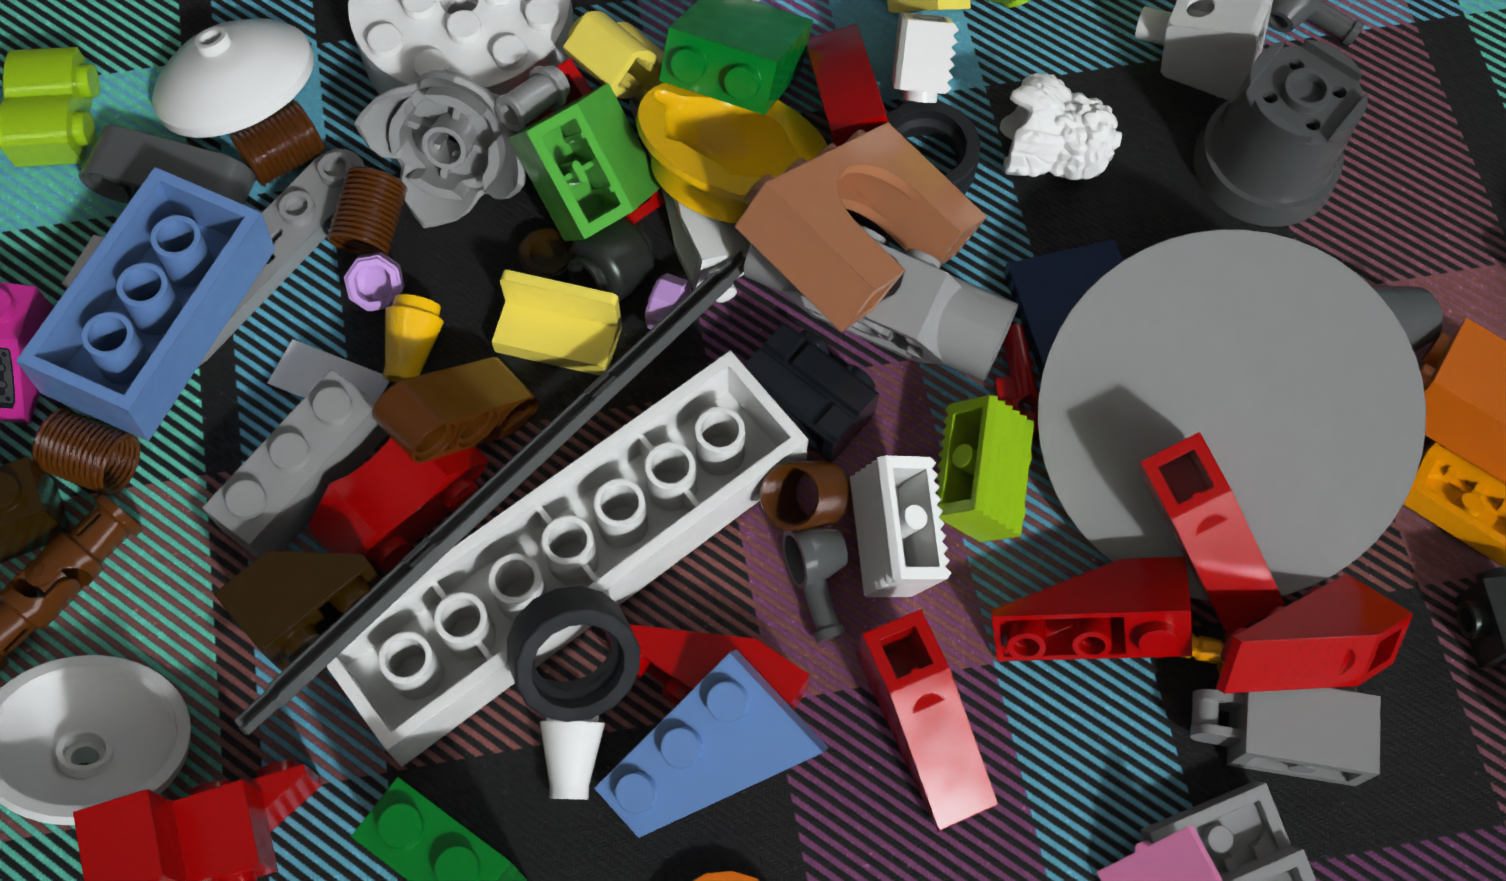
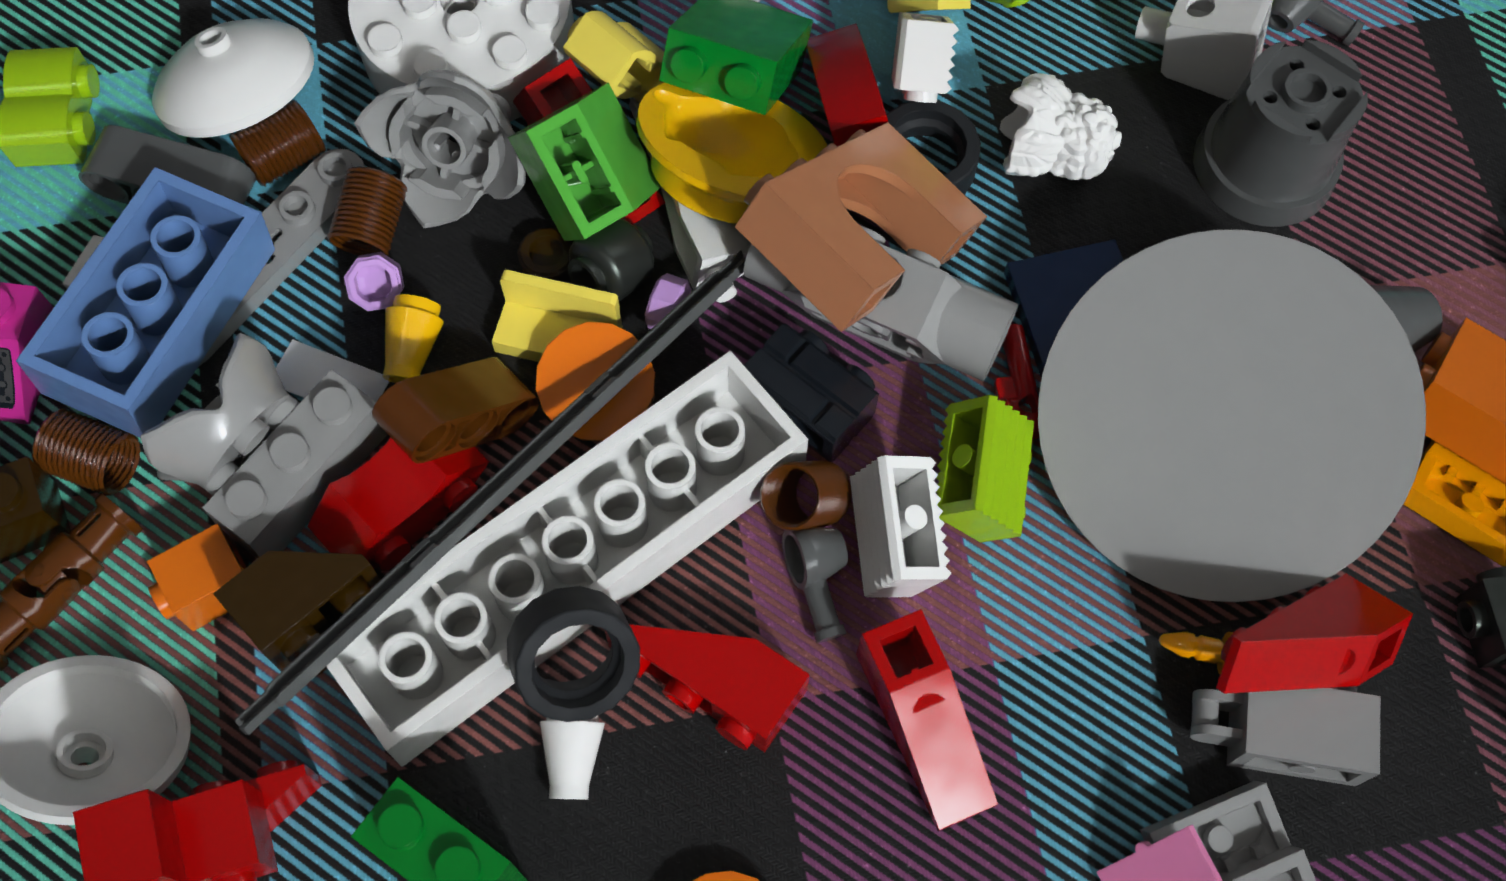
(192, 573): none -> orange brick
(215, 441): none -> light grey brick
(542, 91): light grey pin -> none
(576, 361): none -> orange tile
(709, 747): medium blue wing -> none
(1103, 614): red slope -> none
(1211, 532): red slope -> none

